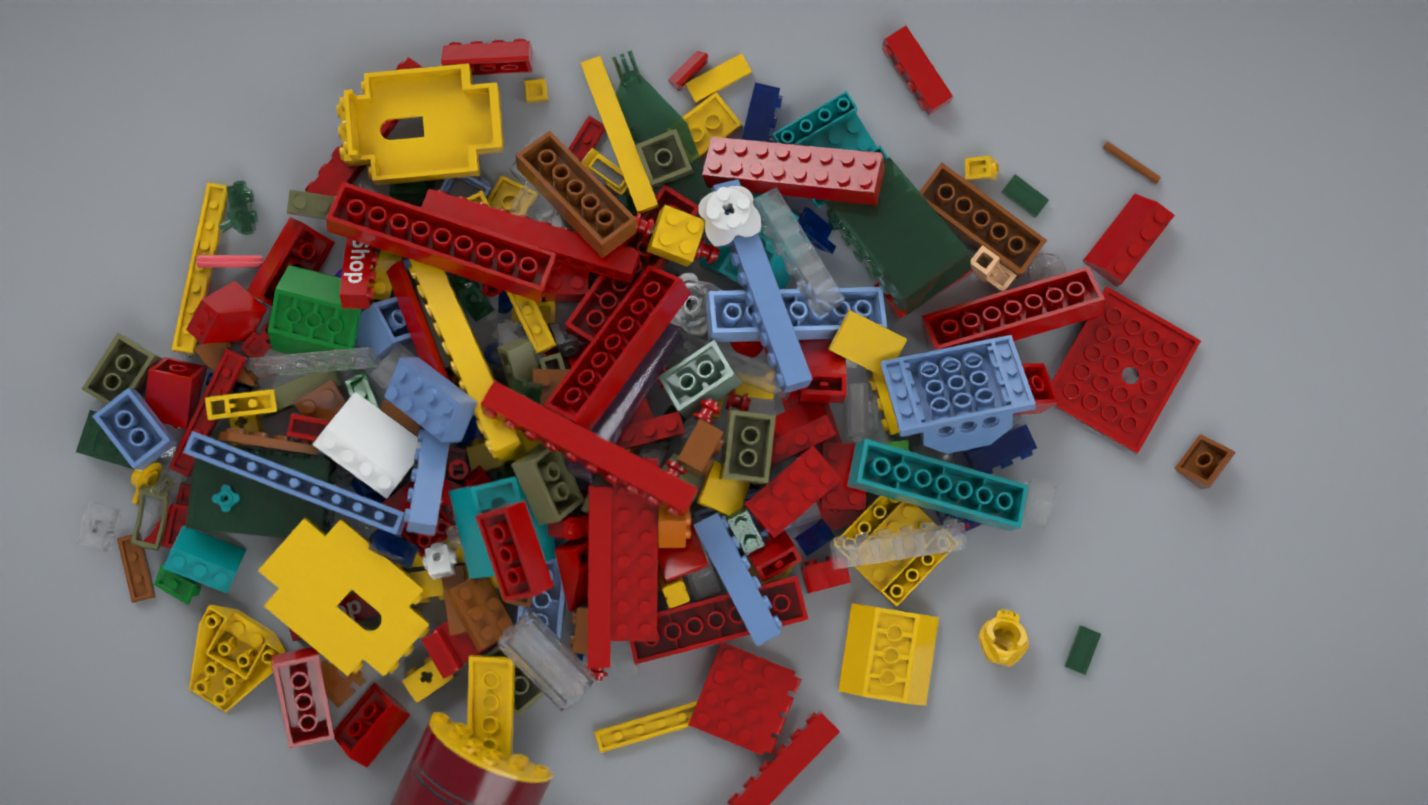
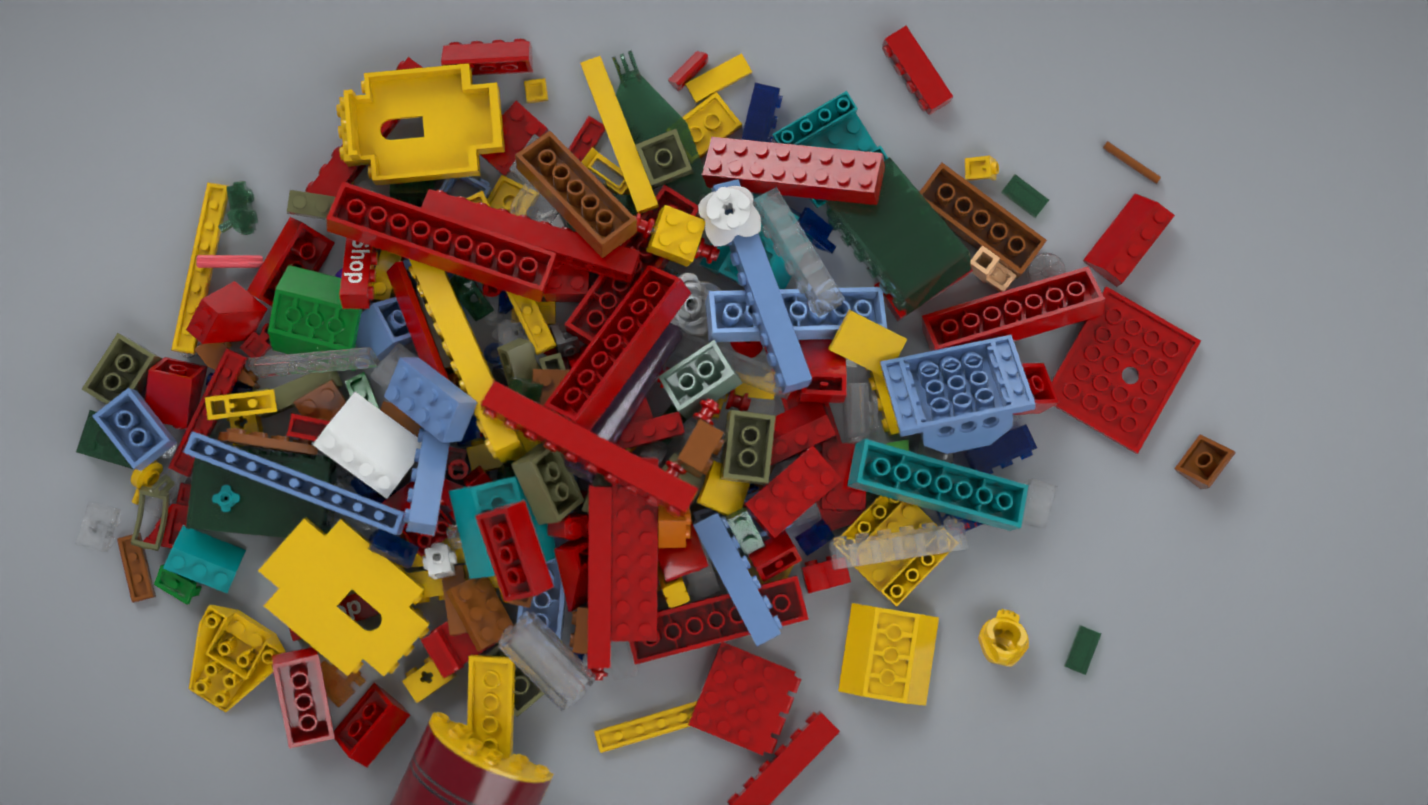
(518, 129): none -> red plate

